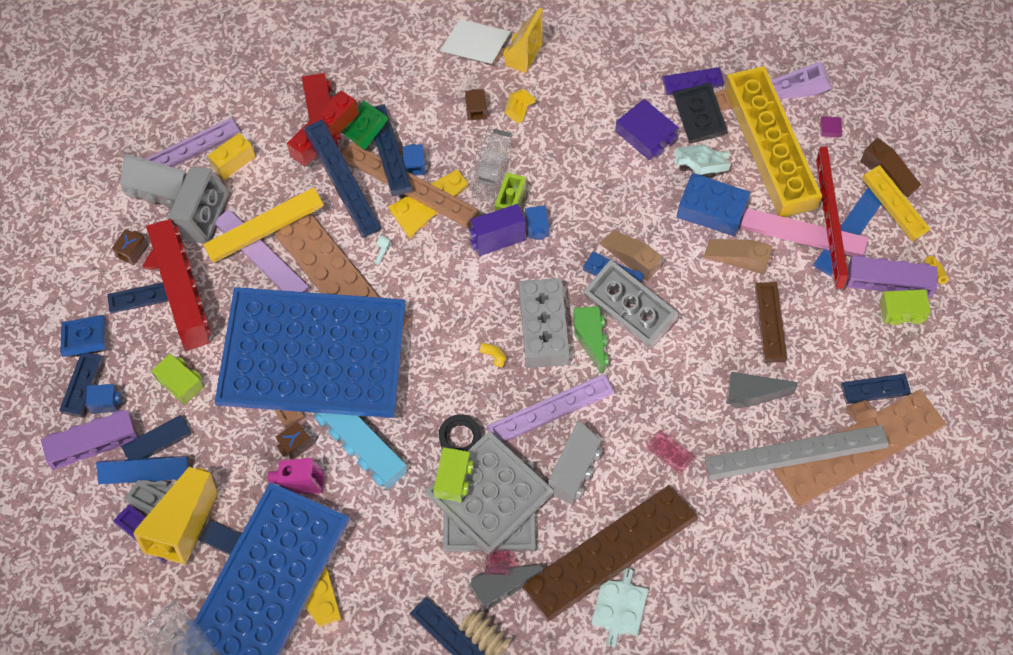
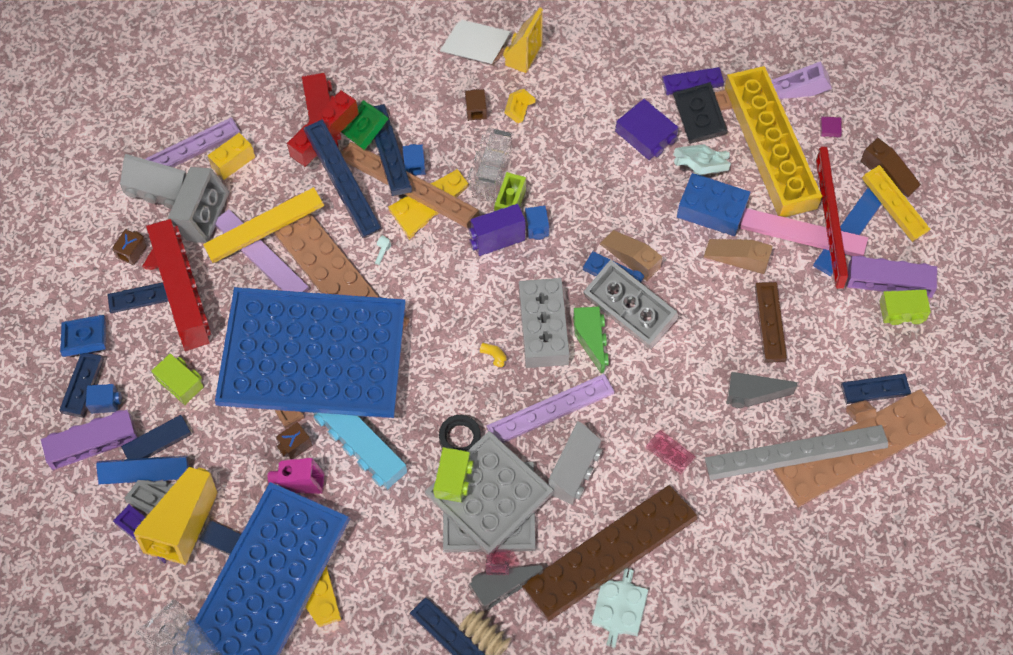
(941, 273): yellow arm -> none

